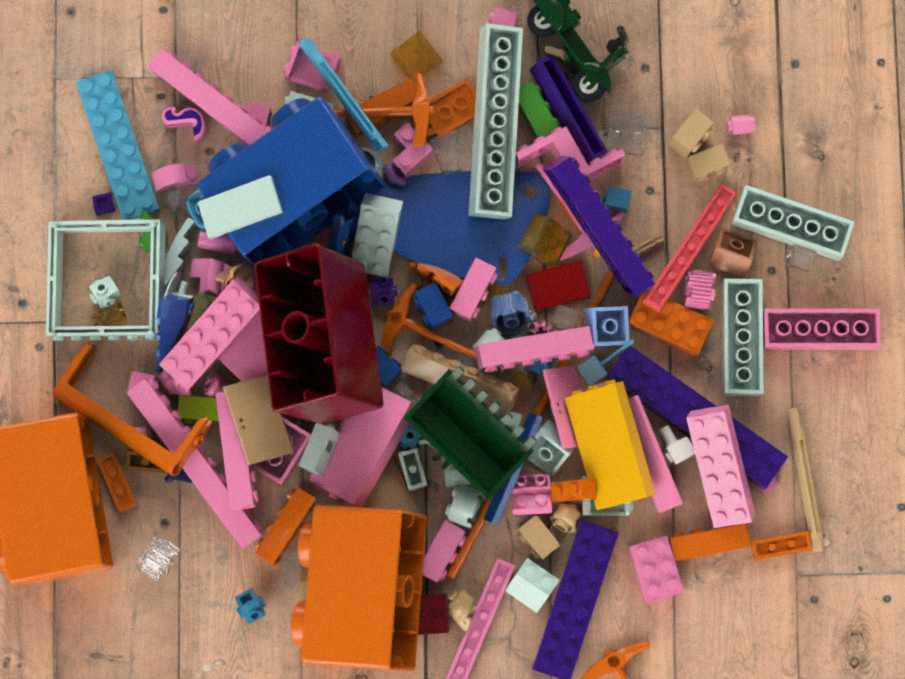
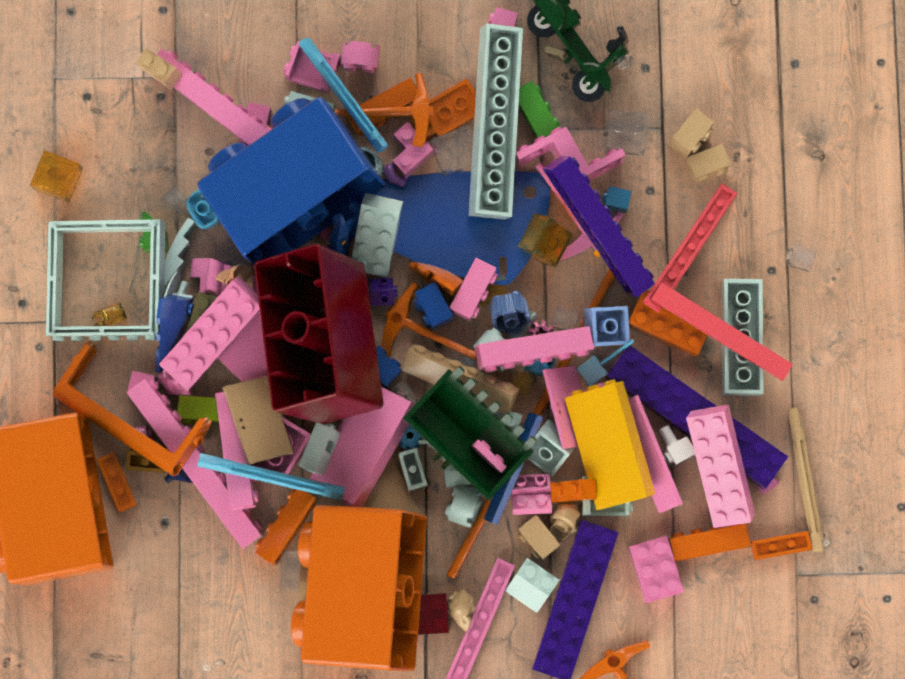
(56, 176): none -> clear yellow brick
(103, 204): dark purple tile -> none
(104, 292): light aqua brick -> none
(117, 145): medium azure plate -> none
(157, 558): clear brick -> none
(158, 68): none -> tan brick
(175, 175): bright pink brick -> none
(186, 117): bright pink animal -> none
(213, 384): bright pink cone -> none
(220, 244): bright pink brick -> none
(240, 207): light aqua tile -> none
(250, 610): dark azure brick -> none
(269, 476): none -> medium azure piece
(360, 56): none -> bright pink brick
(416, 56): clear yellow tile -> none
(442, 551): bright pink brick -> none
(494, 461): none -> bright pink plate
(558, 286): red tile -> none
(567, 107): dark purple brick -> none
(649, 244): tan axle -> none
(699, 290): bright pink brick -> none
(721, 331): none -> coral tile
(733, 253): nougat slope -> none
(740, 124): bright pink brick -> none
(792, 222): light aqua brick -> none
(821, 329): bright pink brick -> none

